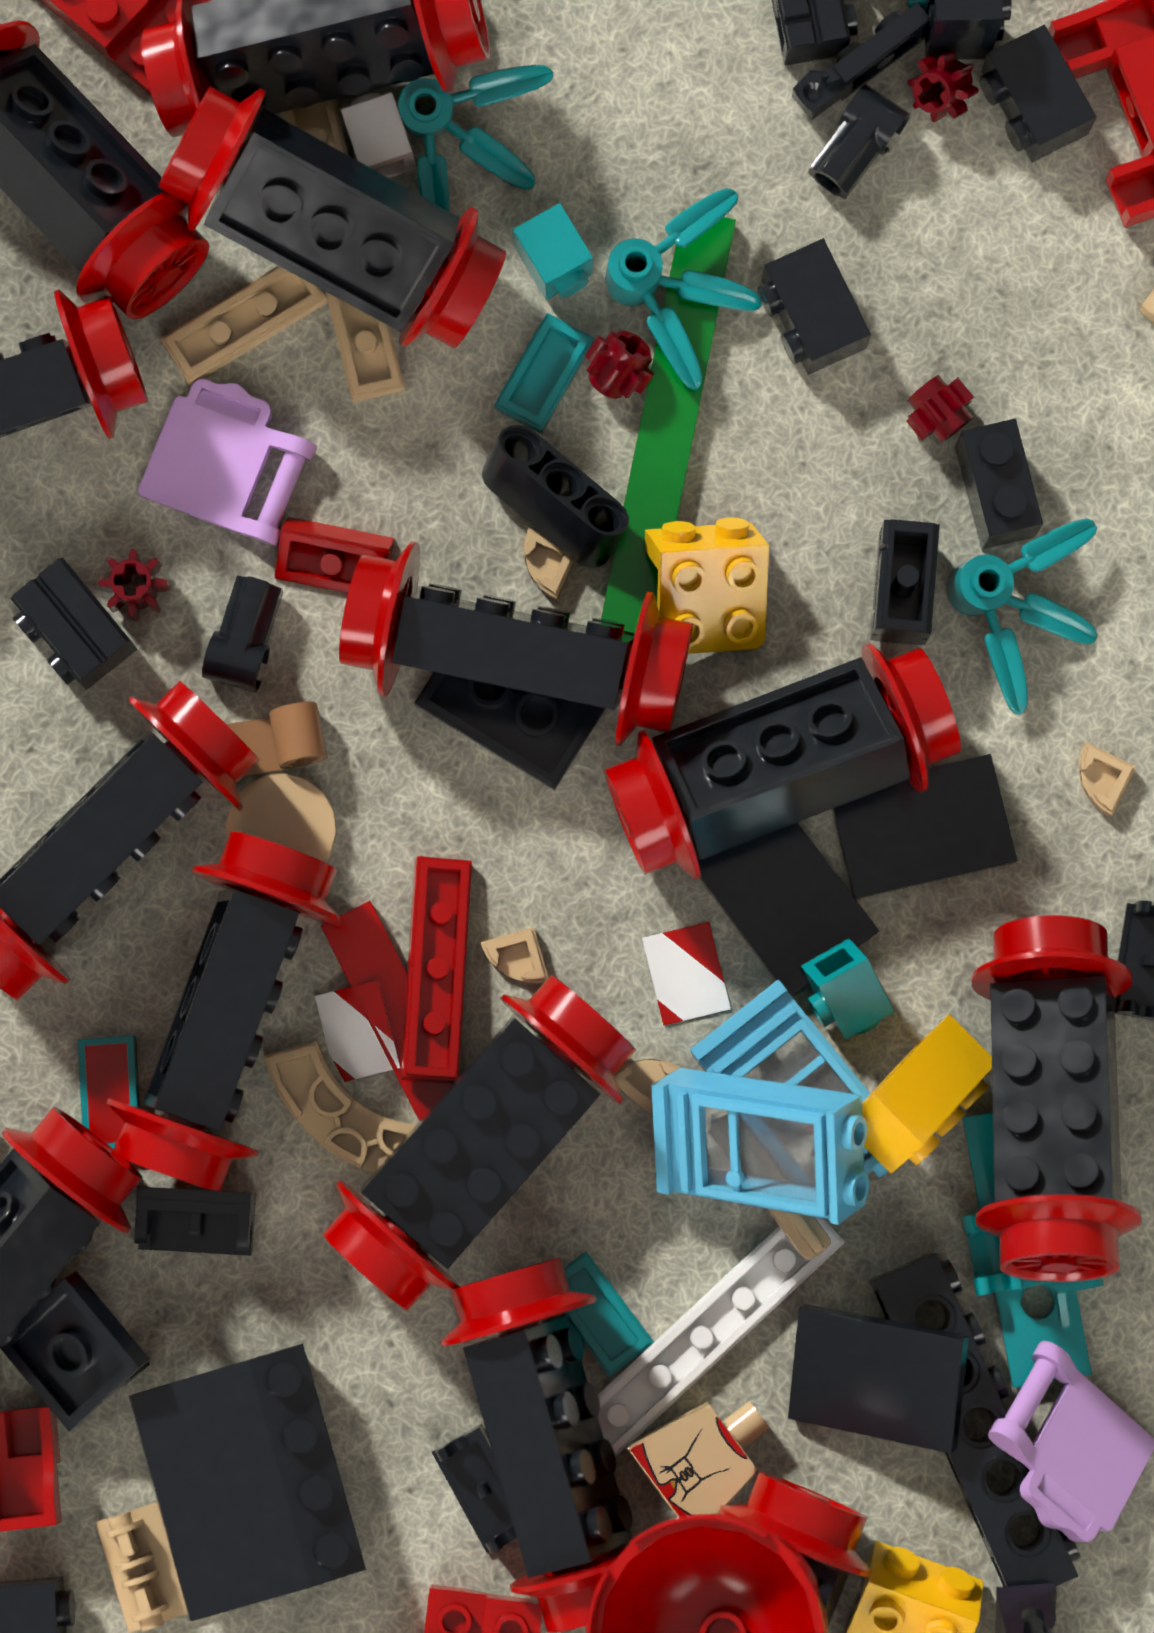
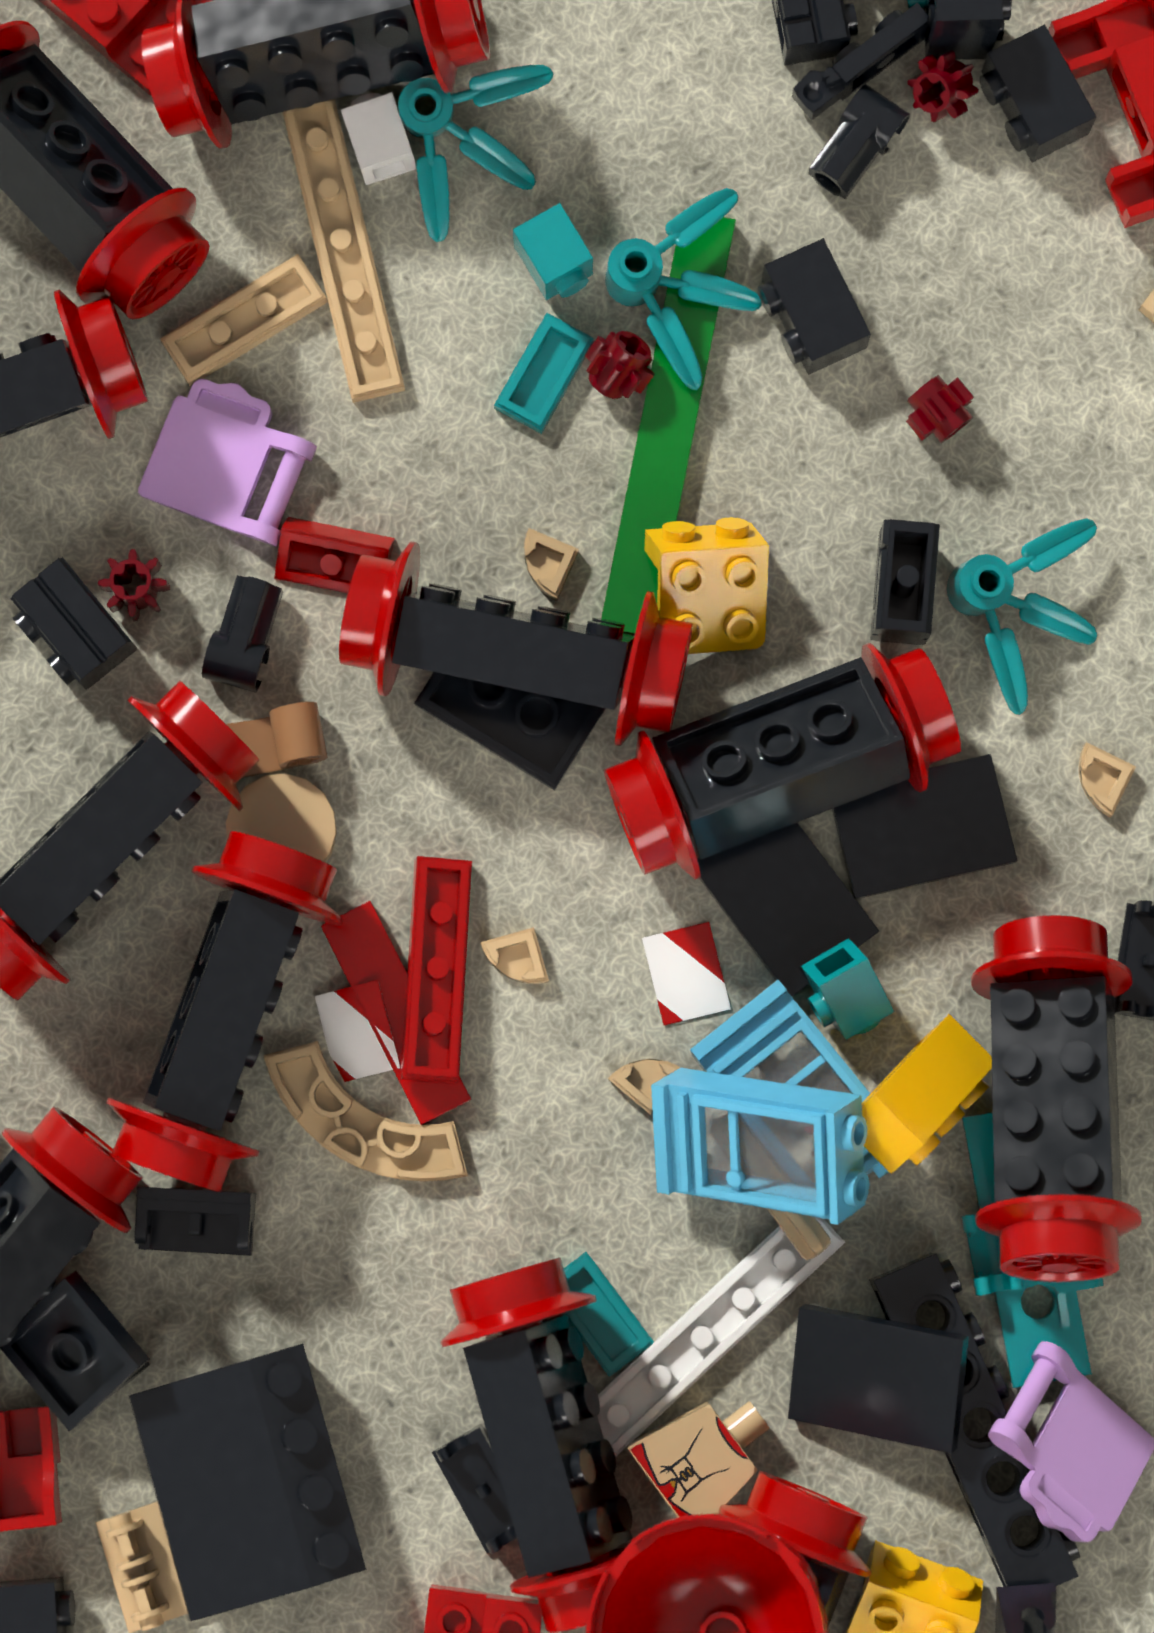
(107, 1071): red tile -> none
(332, 220): black brick -> none
(479, 1143): black brick -> none
(555, 496): black beam -> none
(998, 484): black brick -> none

